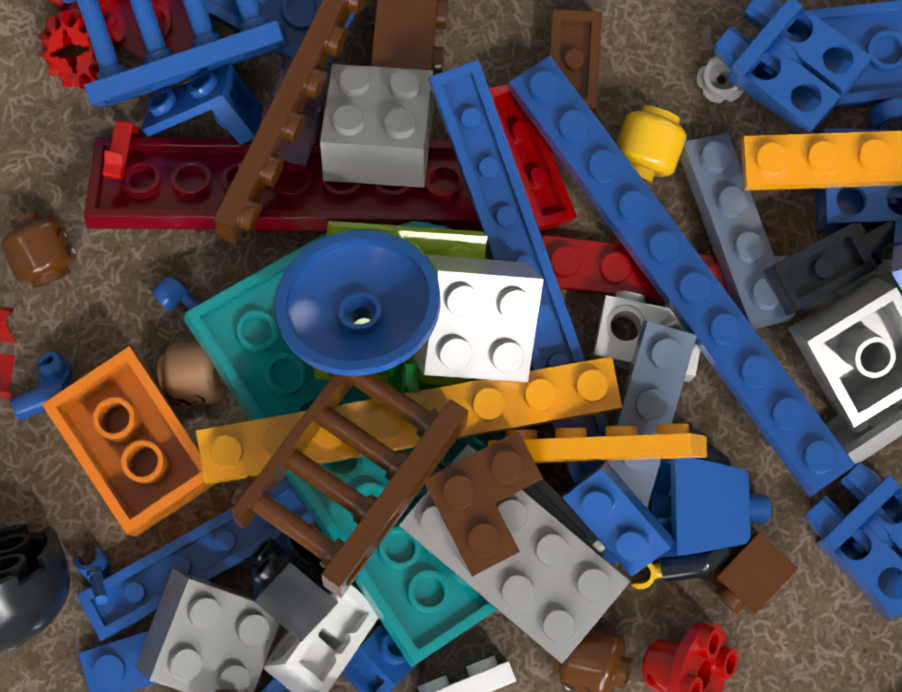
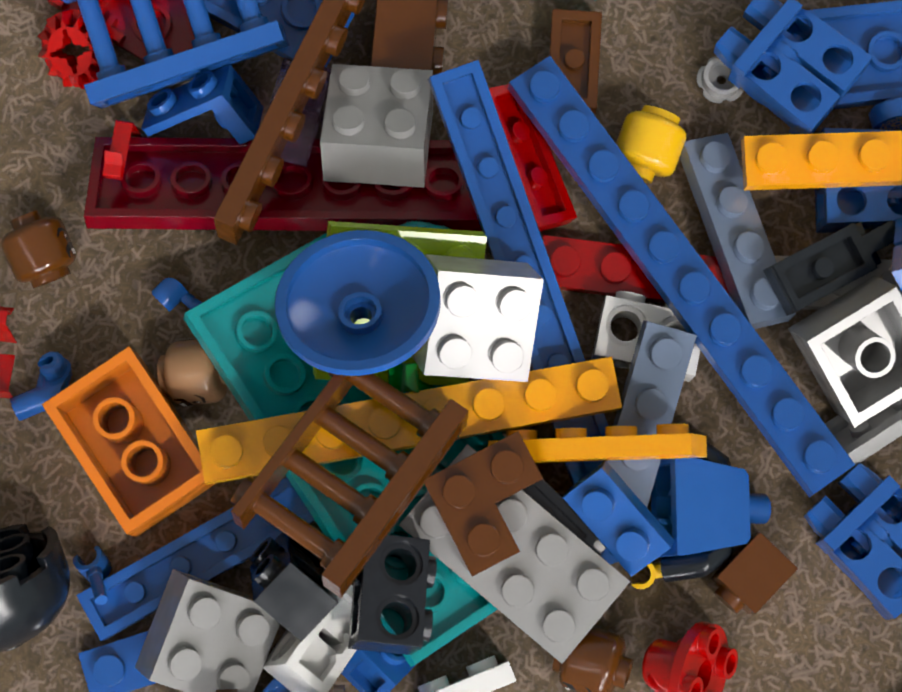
(378, 591): none -> black brick

